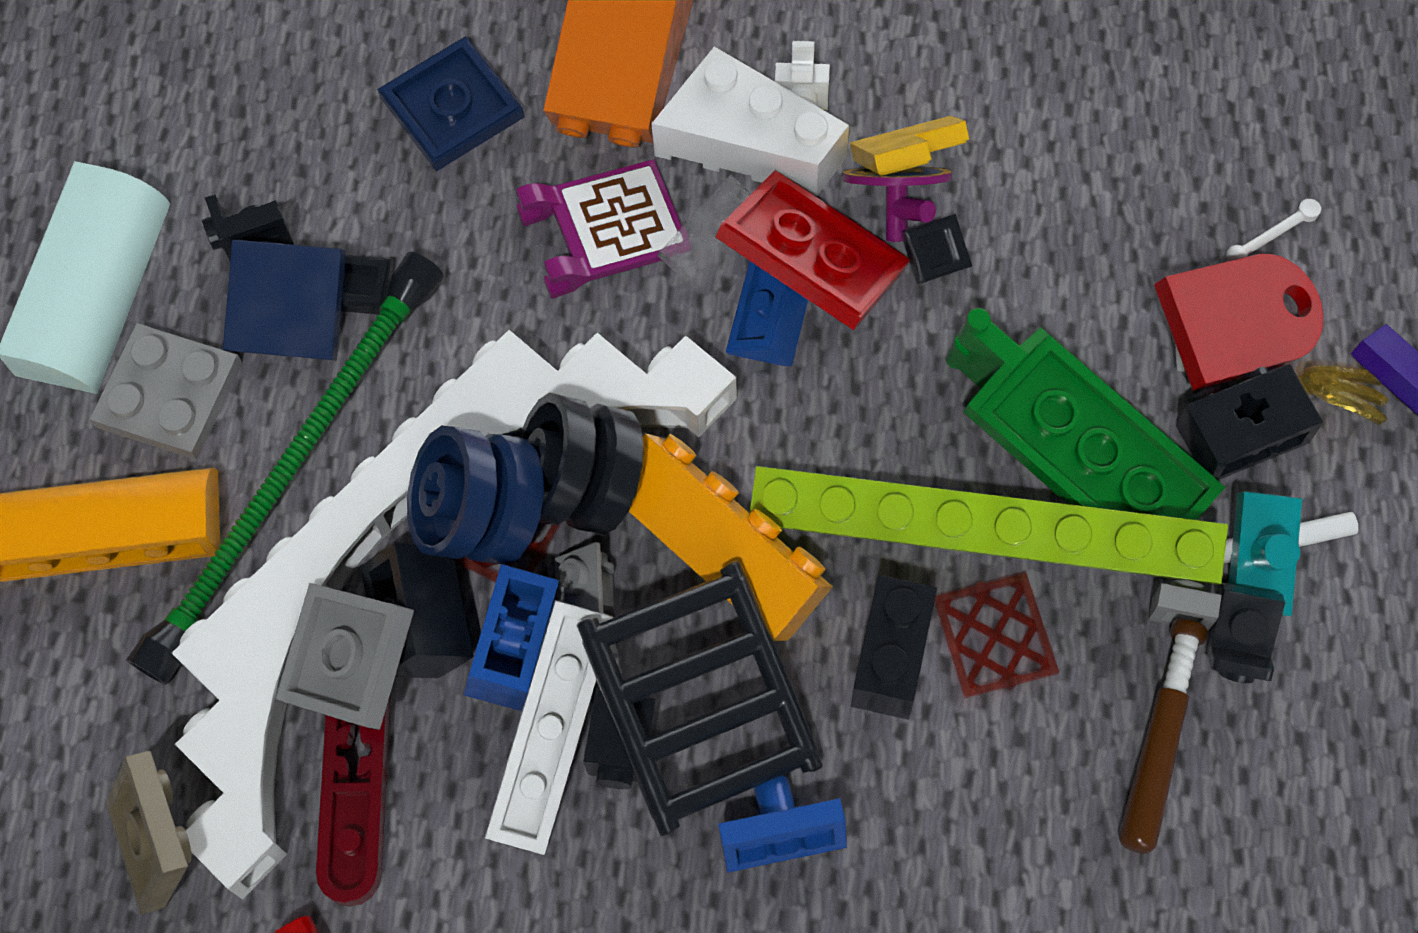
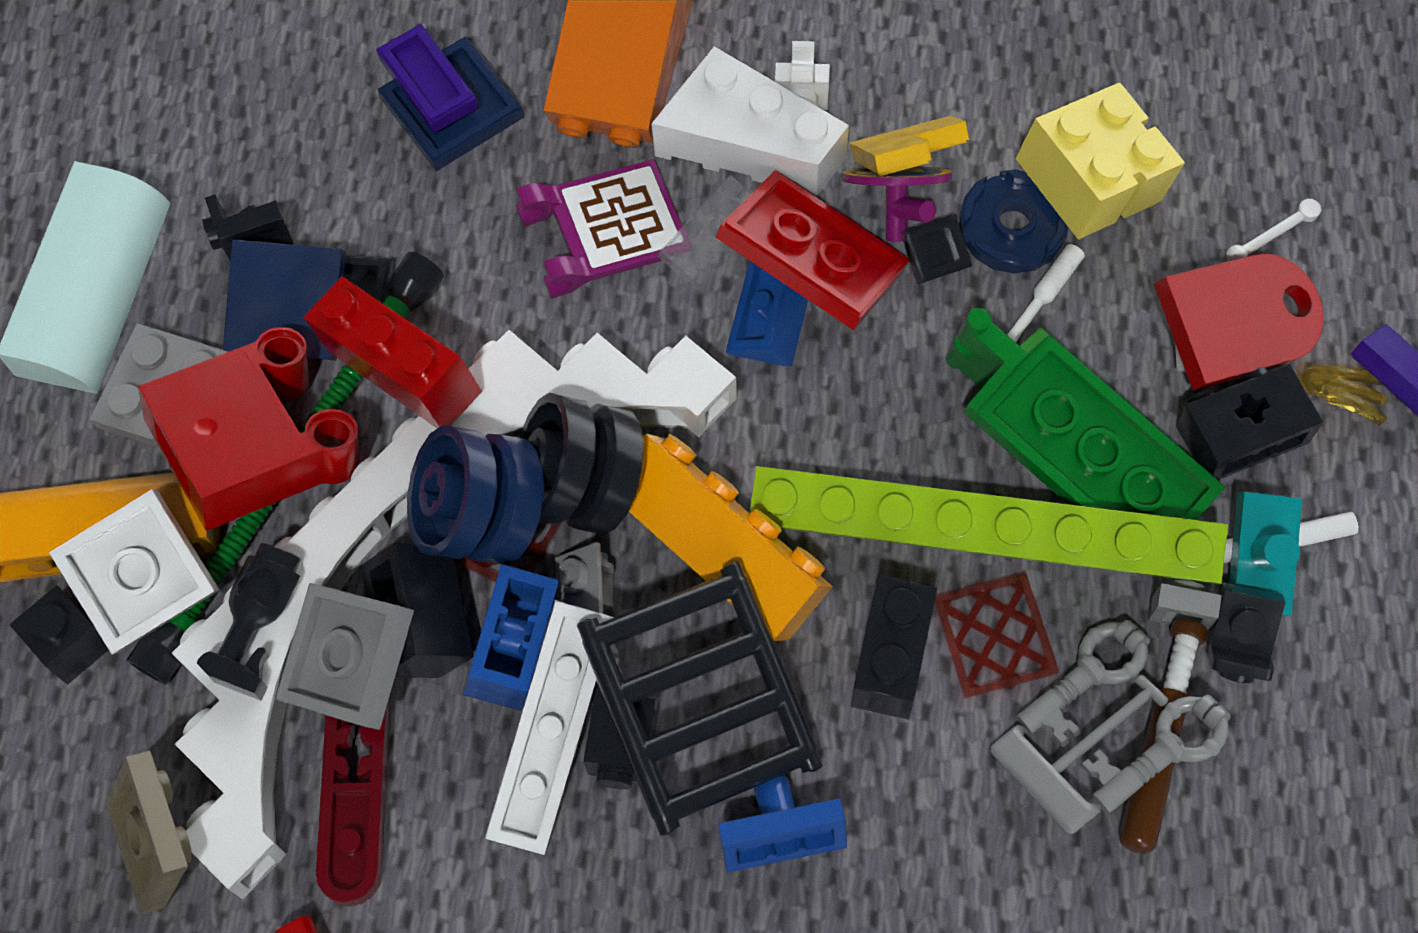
(60, 635): none -> black brick
(134, 571): none -> white plate
(233, 436): none -> red piece
(254, 602): none -> black piece
(393, 353): none -> red brick
(427, 78): none -> dark purple tile
(1006, 248): none -> dark blue tile
(1045, 781): none -> light grey piece
(1049, 286): none -> white piece
(1098, 160): none -> light yellow piece

